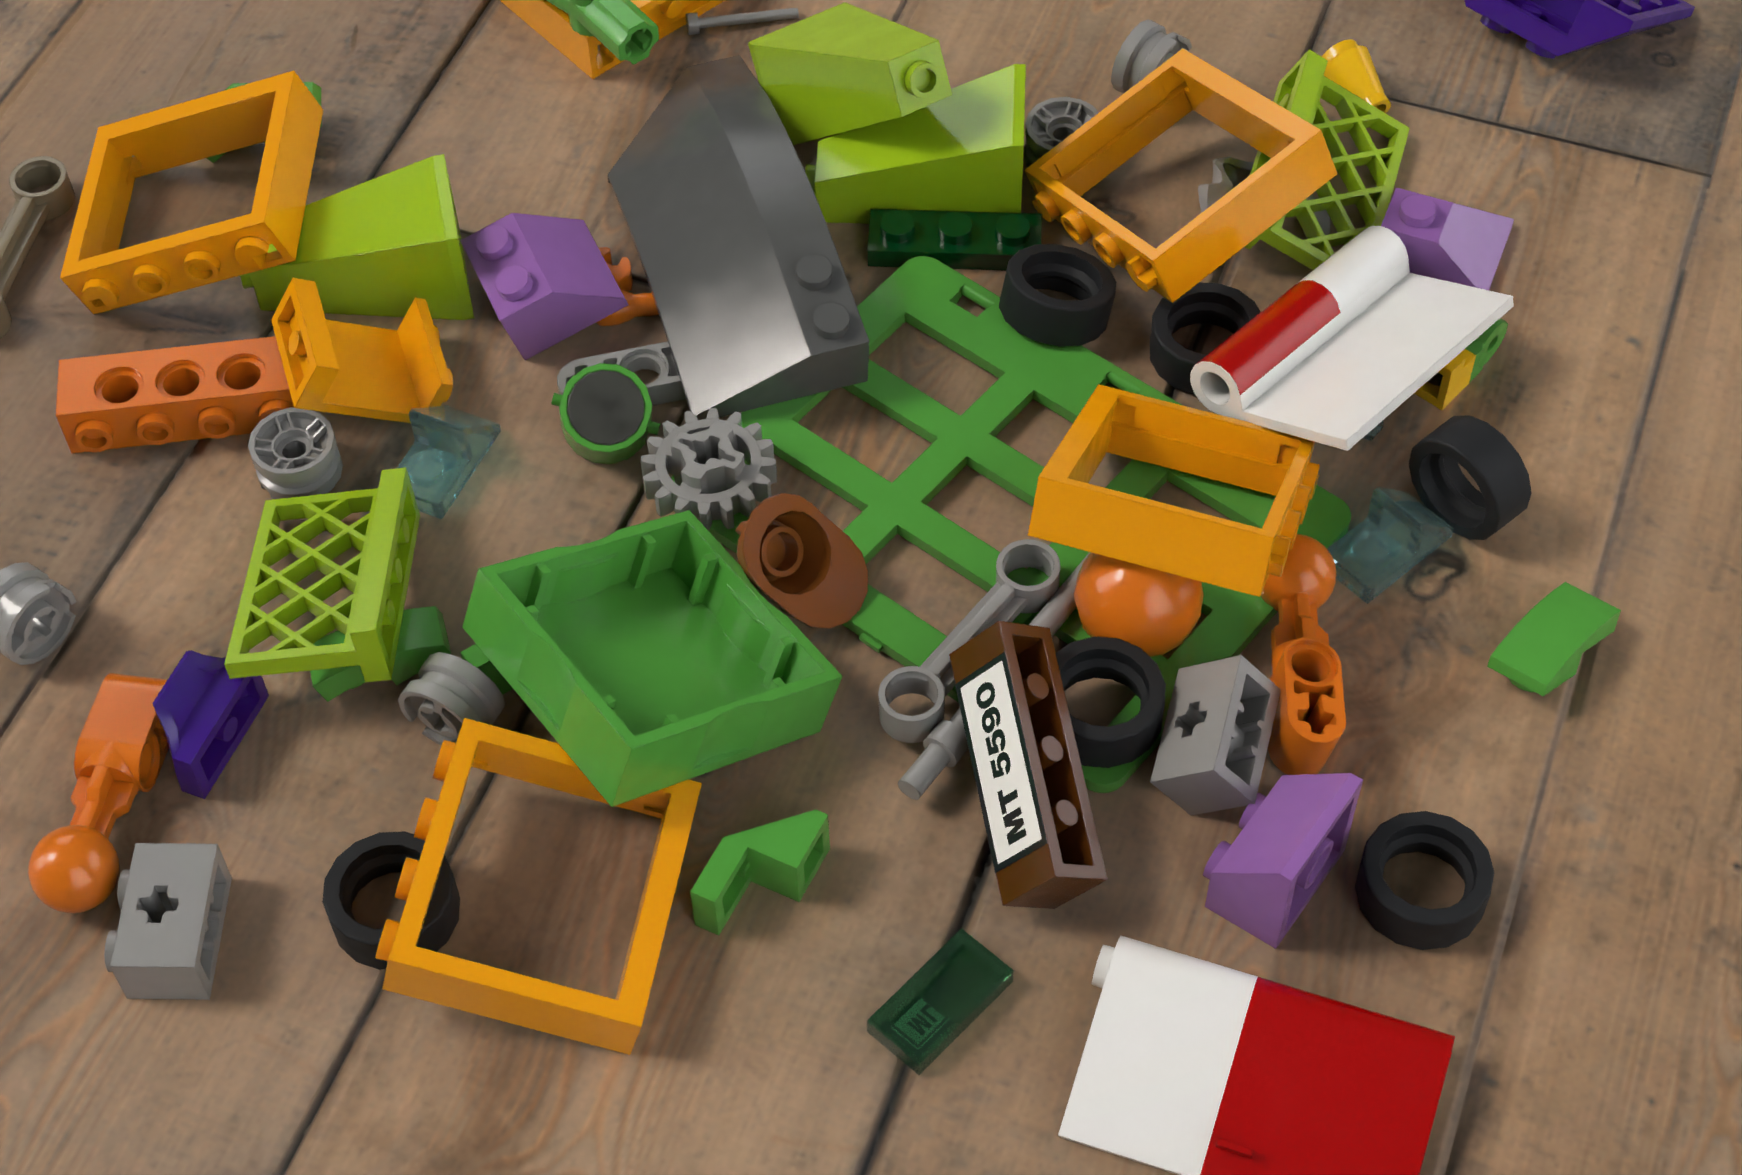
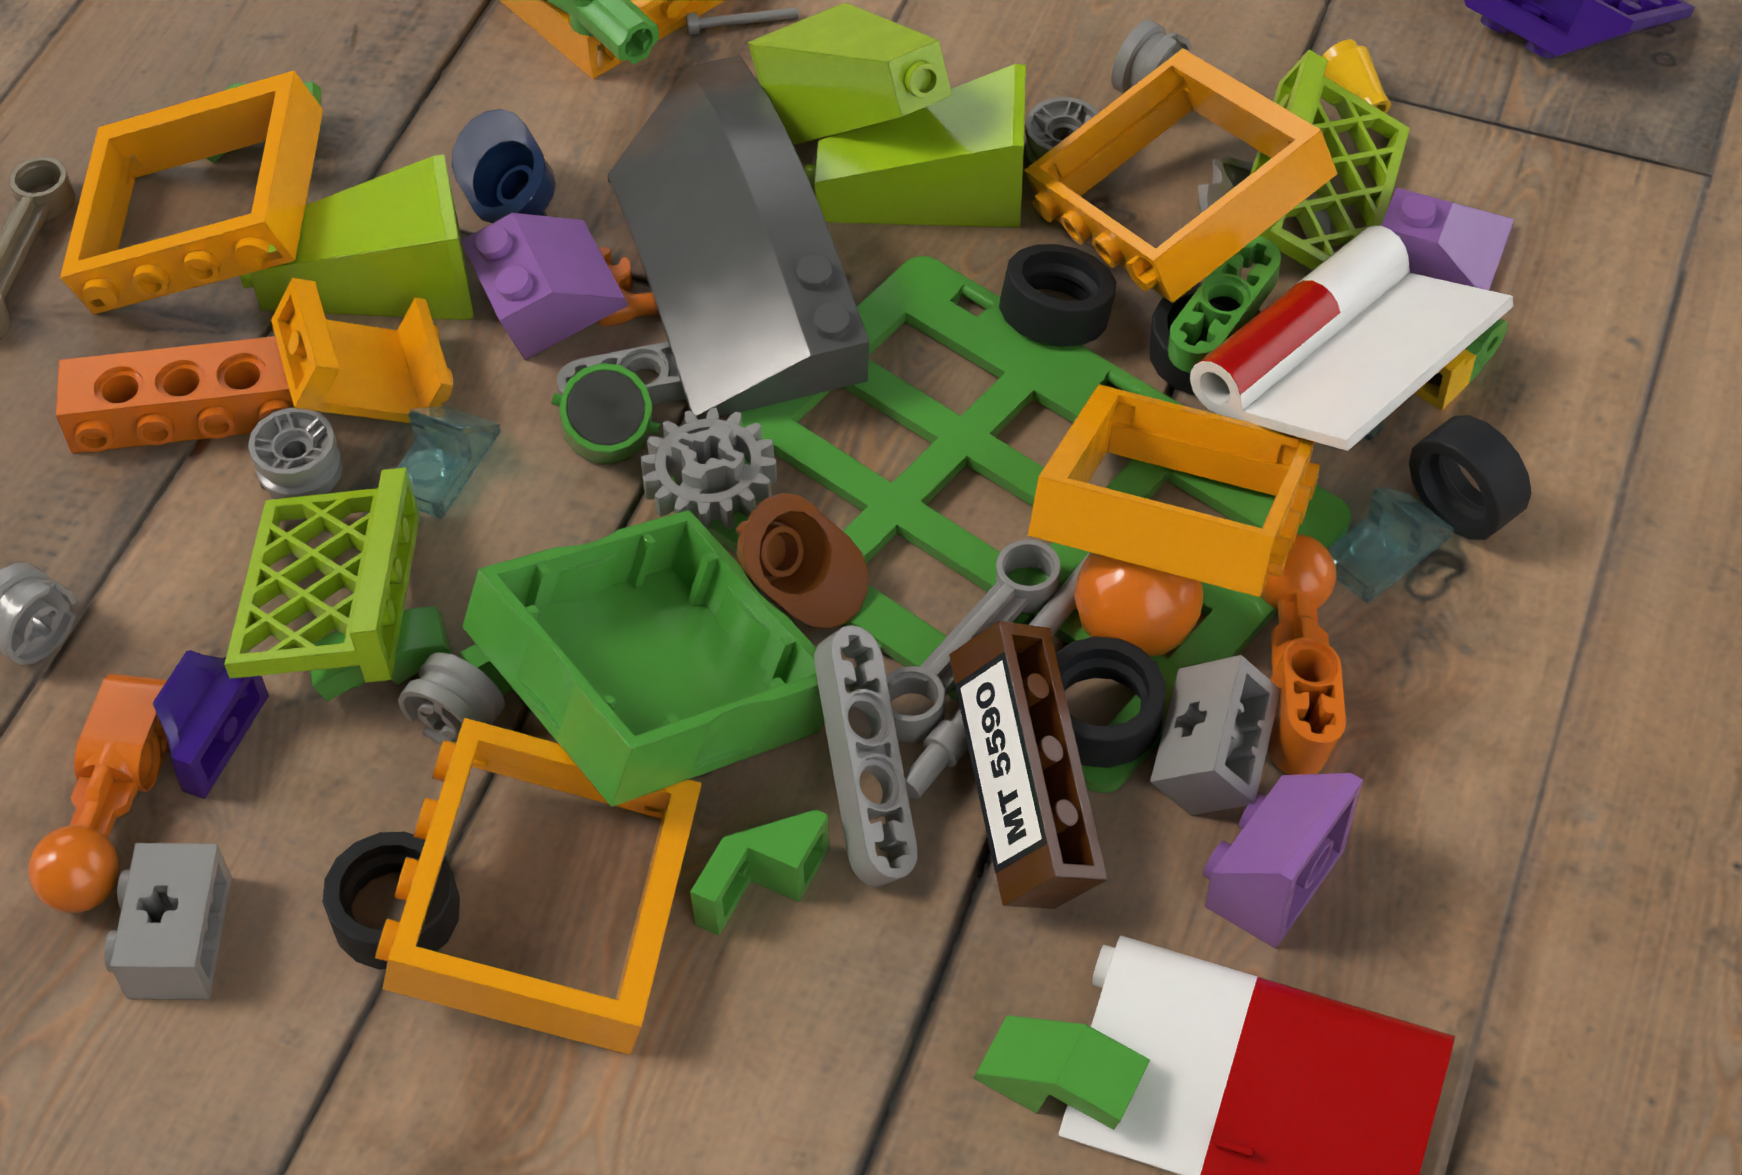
(502, 167): none -> dark blue piece
(875, 755): none -> light grey beam
(940, 1001): clear green tile -> none
(951, 237): dark green plate -> none
(1065, 1061): none -> bright green slope
(1224, 282): none -> bright green beam
(1434, 836): black tyre -> none
(1551, 639): bright green slope -> none

